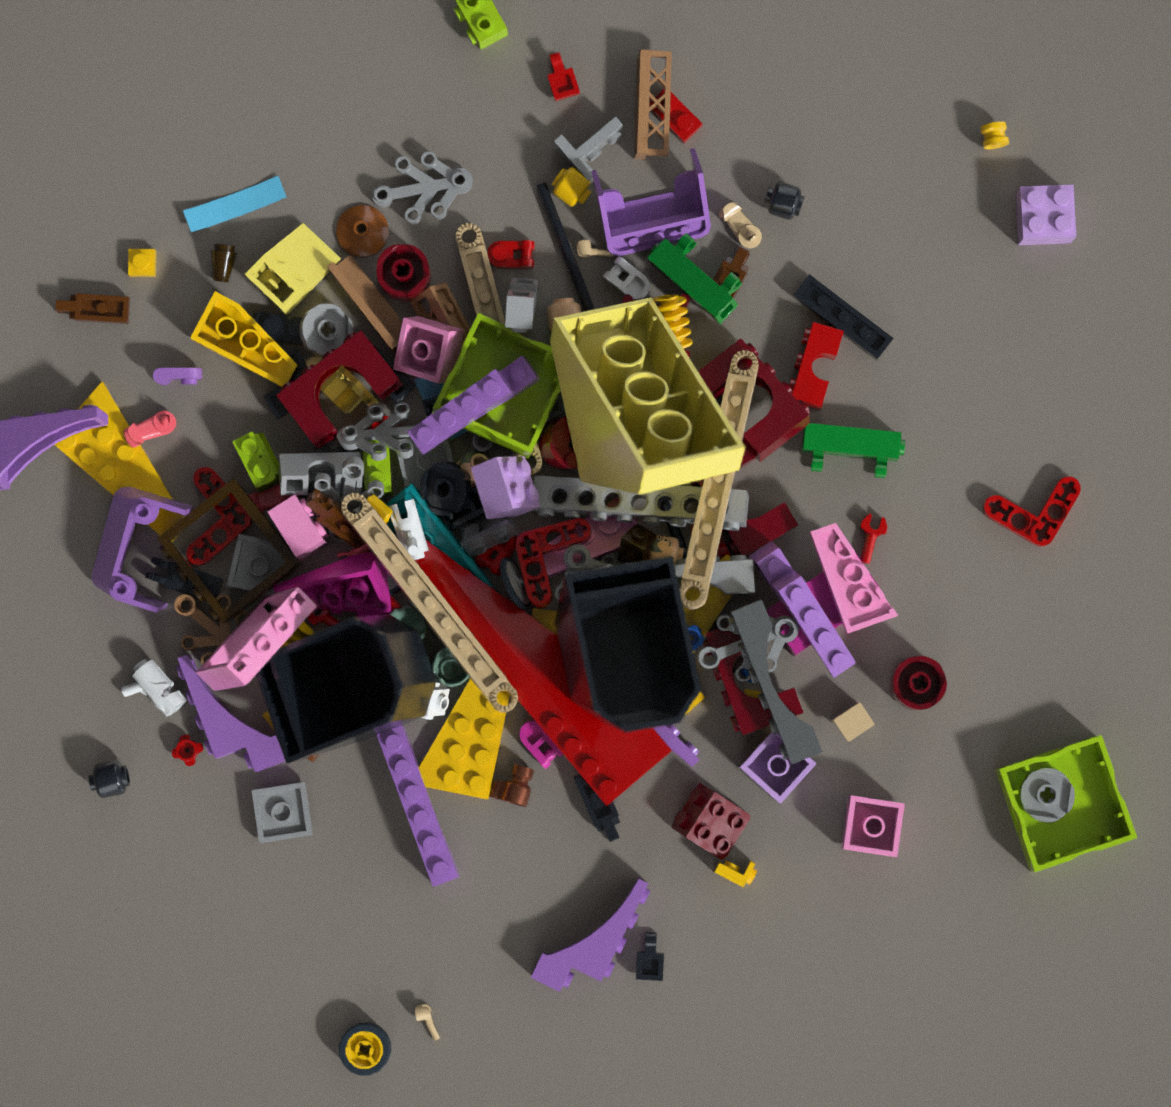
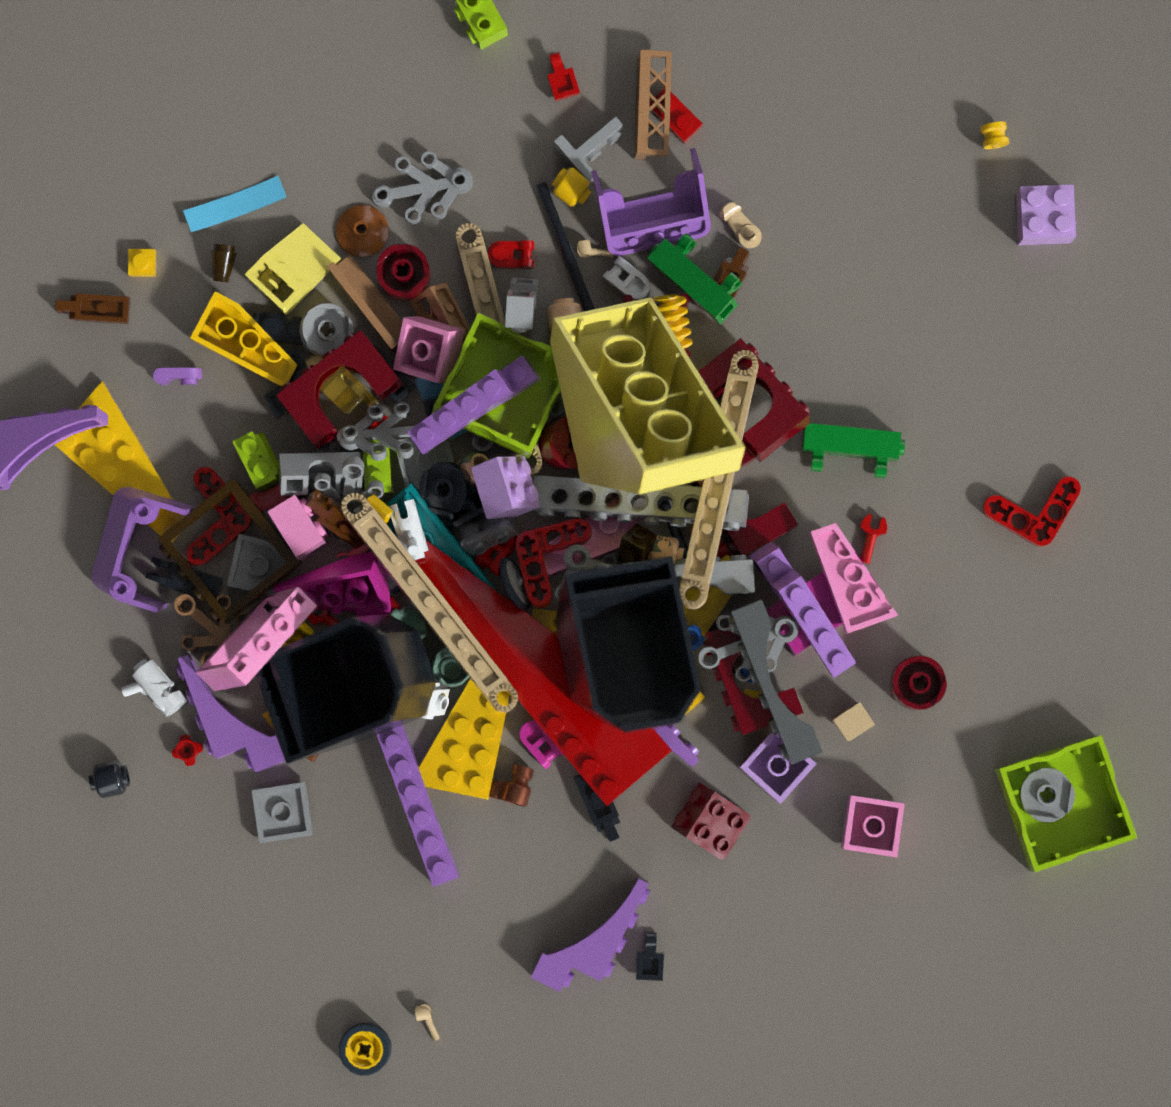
(155, 426): coral piece -> none
(730, 872): yellow bracket -> none
(784, 200): black head -> none
(820, 343): red arch -> none
(843, 317): black plate -> none

